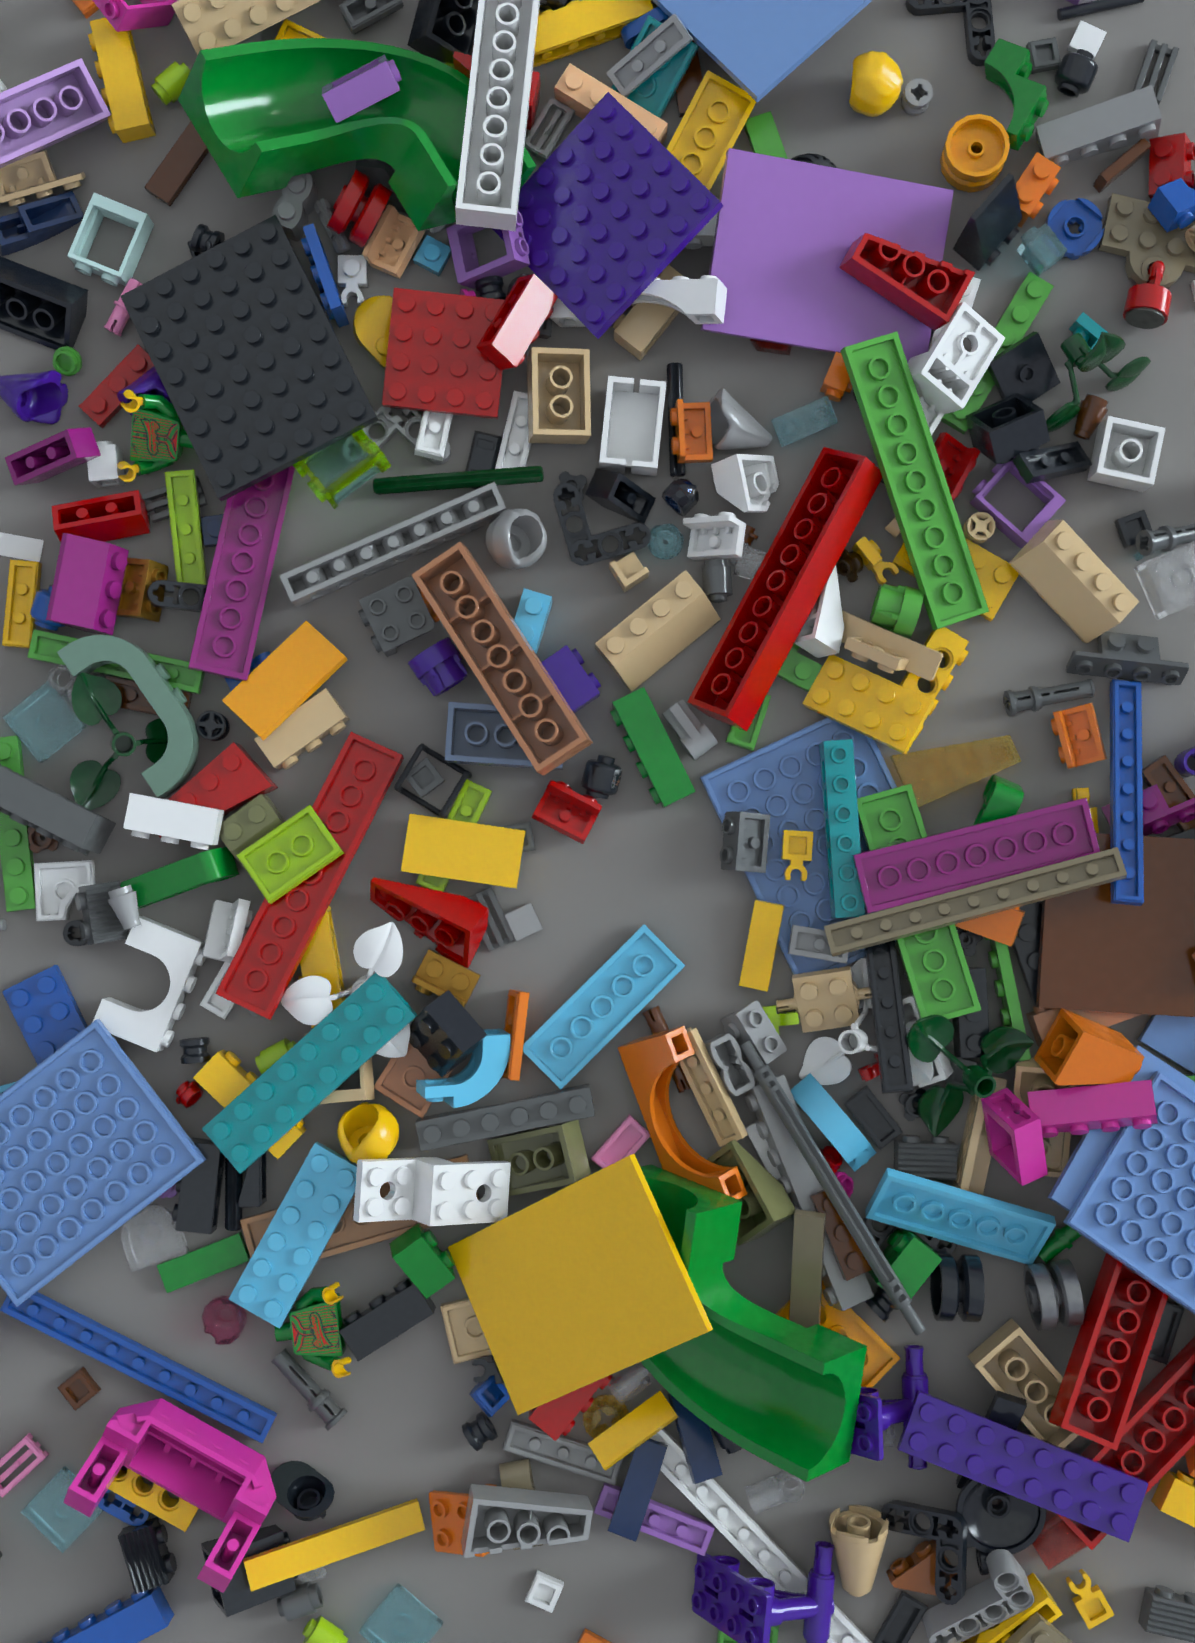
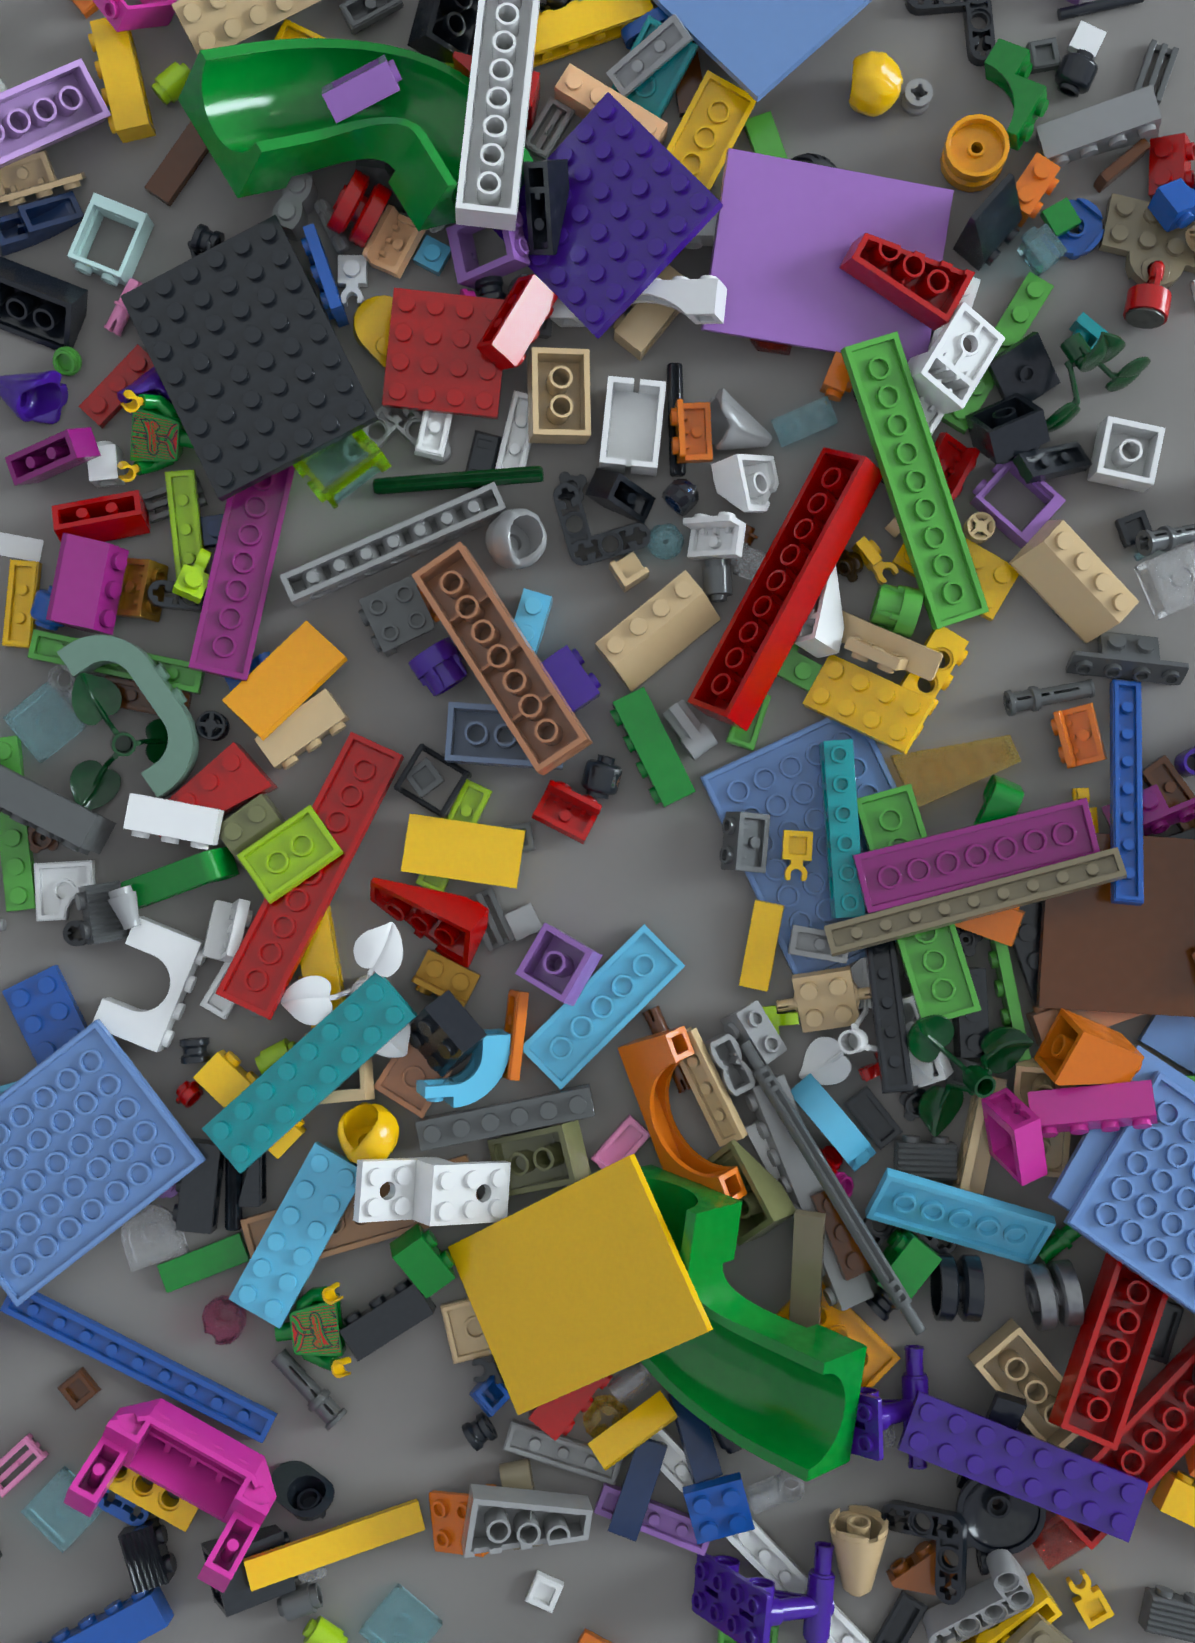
(193, 580): none -> lime plate
(546, 203): none -> black slope
(558, 964): none -> medium lavender brick
(718, 1508): none -> blue plate
(1061, 217): none -> green tile
(1090, 415): reddish brown cone -> none

